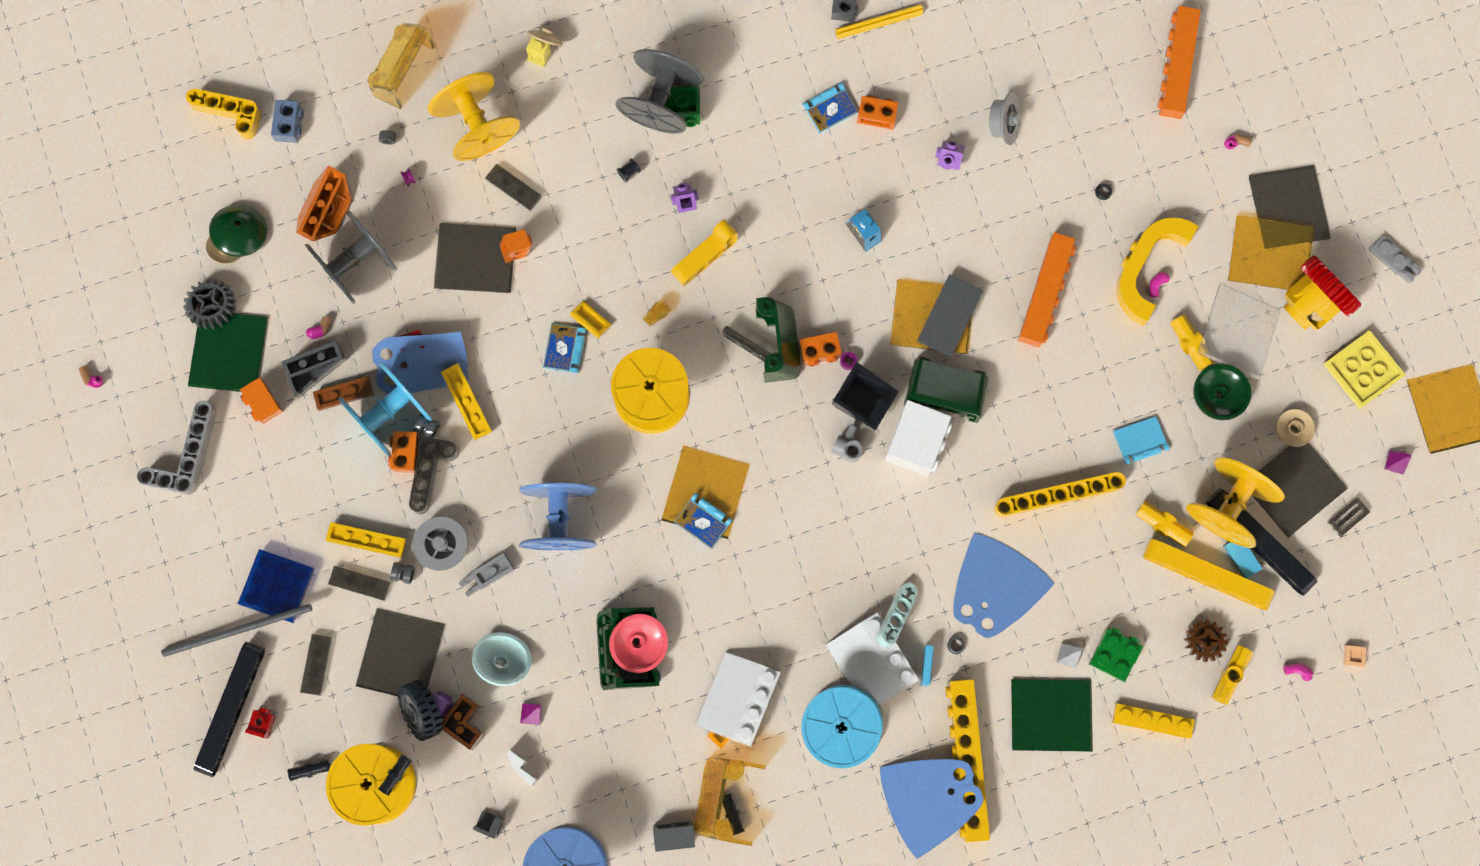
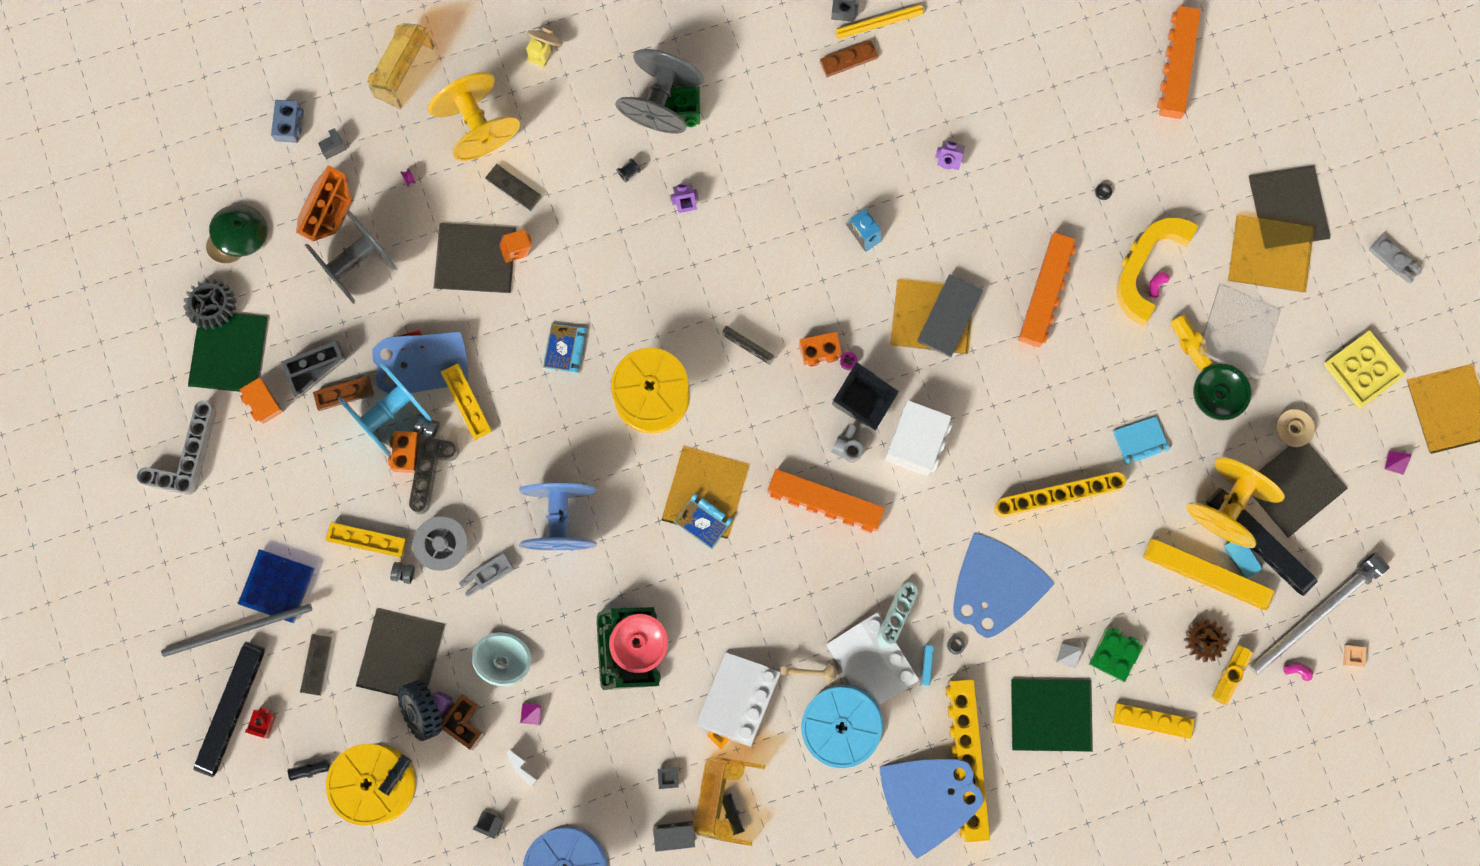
(90, 380): arm -> none
(222, 109): yellow beam -> none
(320, 330): arm -> none
(332, 145): none -> dark grey panel
(359, 583): clear smoke tile -> none
(387, 137): dark grey axle -> none
(590, 319): yellow tile -> none
(656, 313): clear yellow cone -> none
(668, 778): none -> dark grey plate
(706, 253): yellow beam -> none
(785, 363): dark green windscreen -> none
(825, 500): none -> orange brick
(829, 672): none -> tan piece
(830, 108): piece -> none
(848, 58): none -> dark orange plate
(876, 117): orange brick -> none
(947, 388): dark green windscreen -> none
(1005, 118): light grey wheel -> none
(1164, 524): yellow piece -> none
(1236, 139): arm -> none
(1318, 296): piece -> none
(1336, 527): clear smoke tile -> none
(1372, 567): none -> flat silver piece

